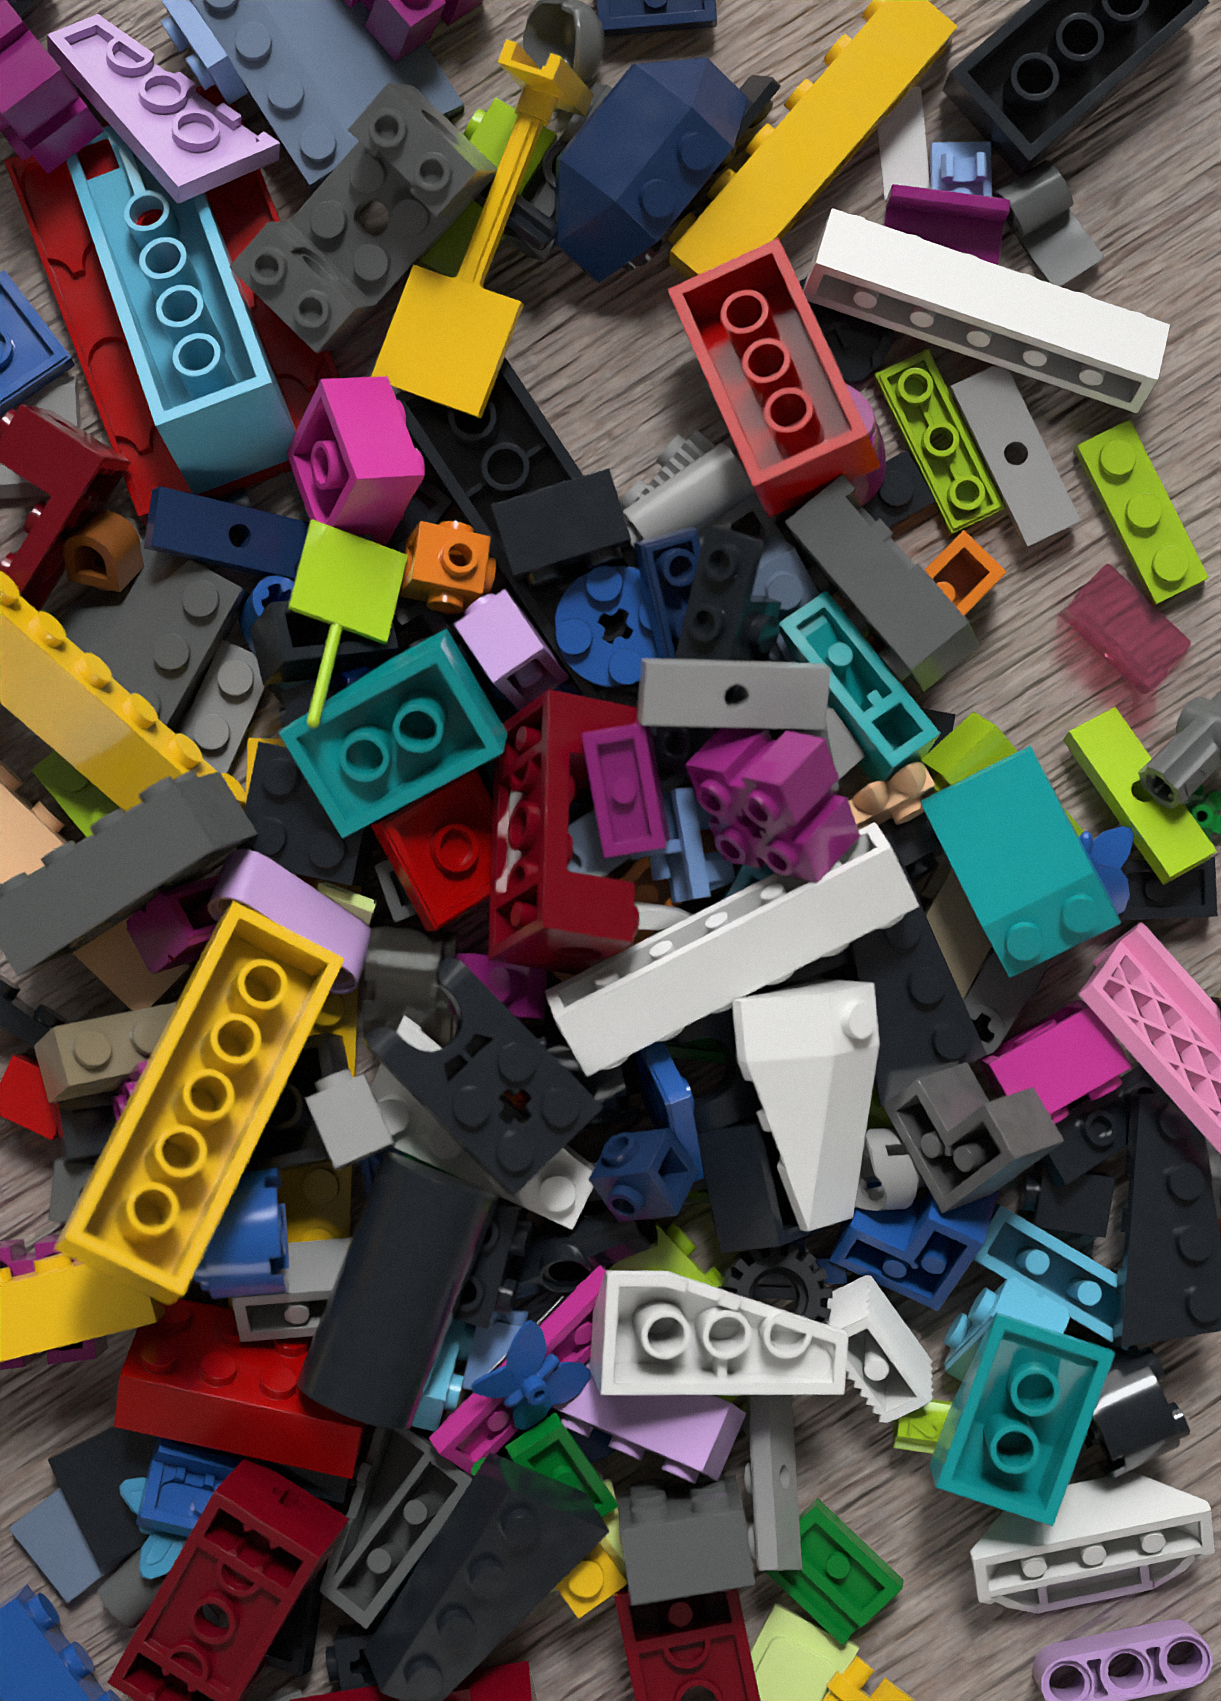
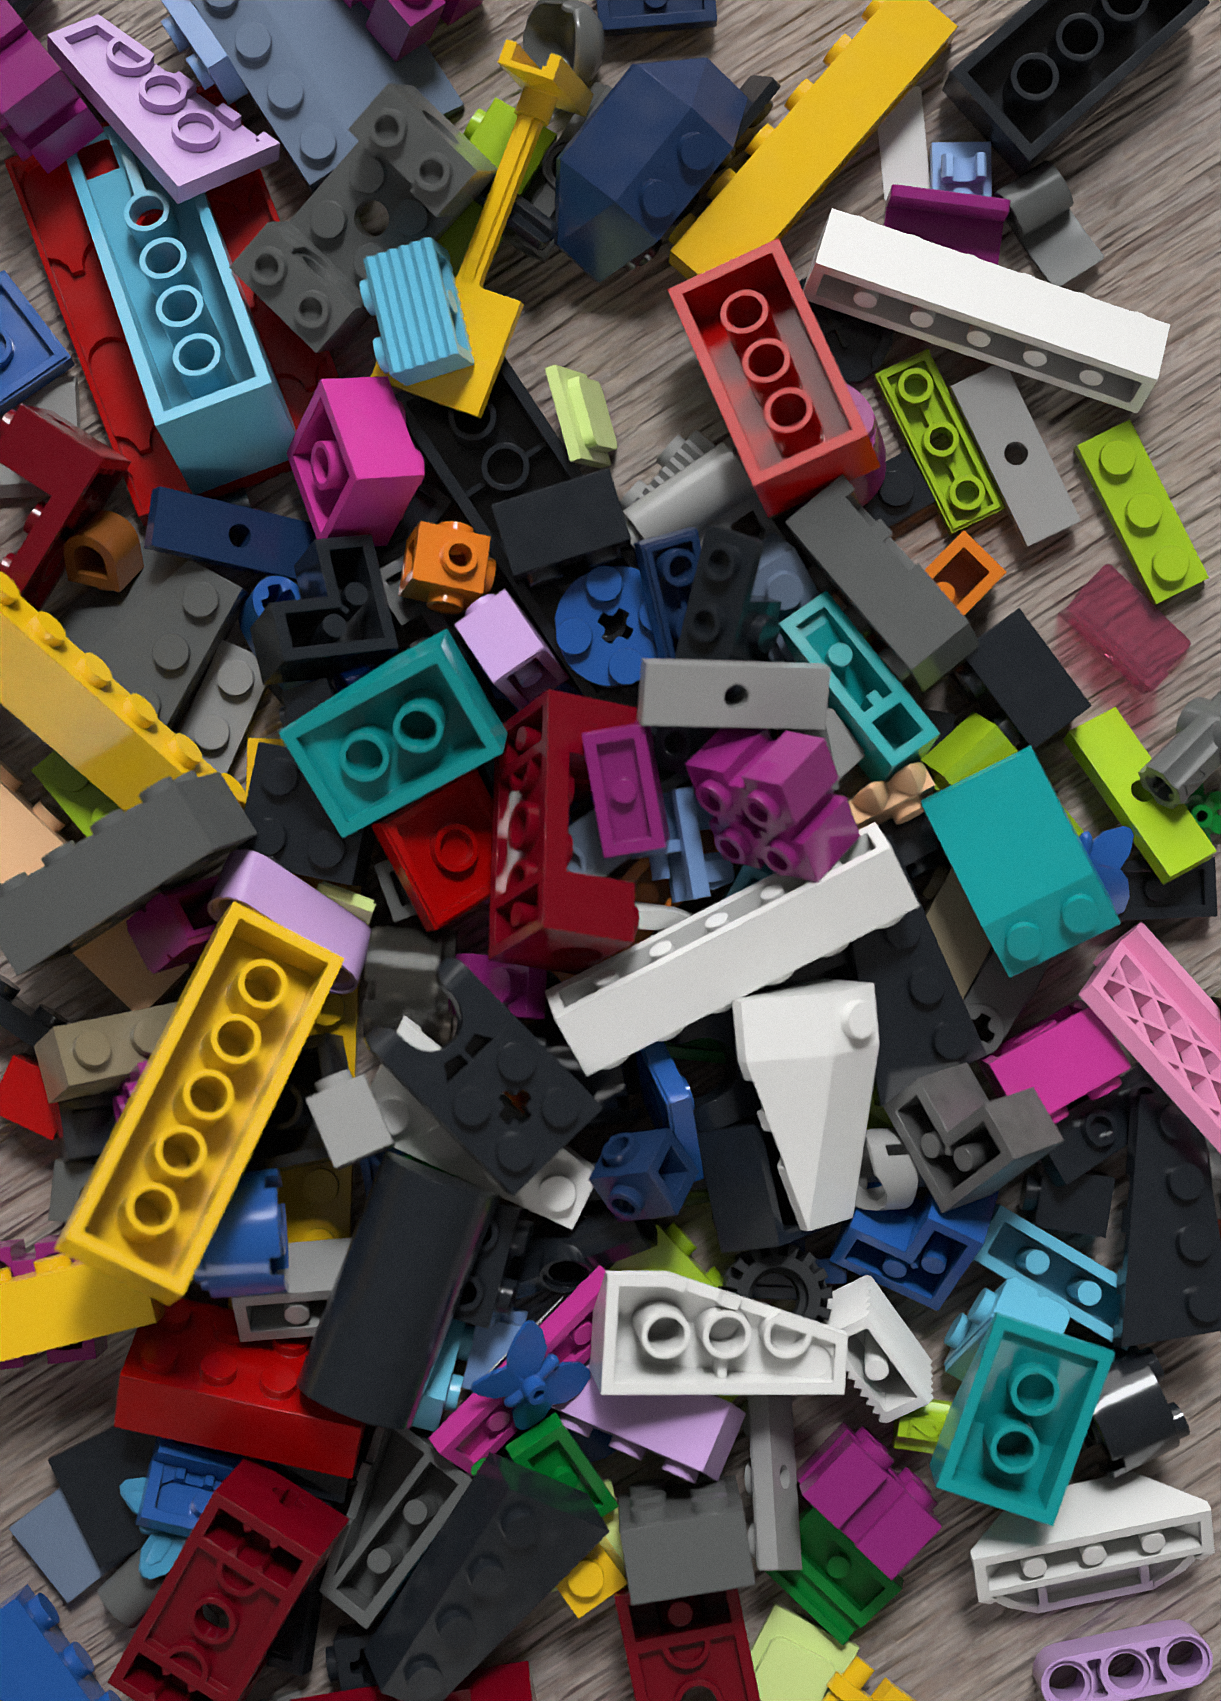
(348, 586): lime piece -> none
(416, 312): none -> medium azure brick
(582, 416): none -> yellowish green piece
(867, 1500): none -> magenta brick
(1019, 683): none -> black brick

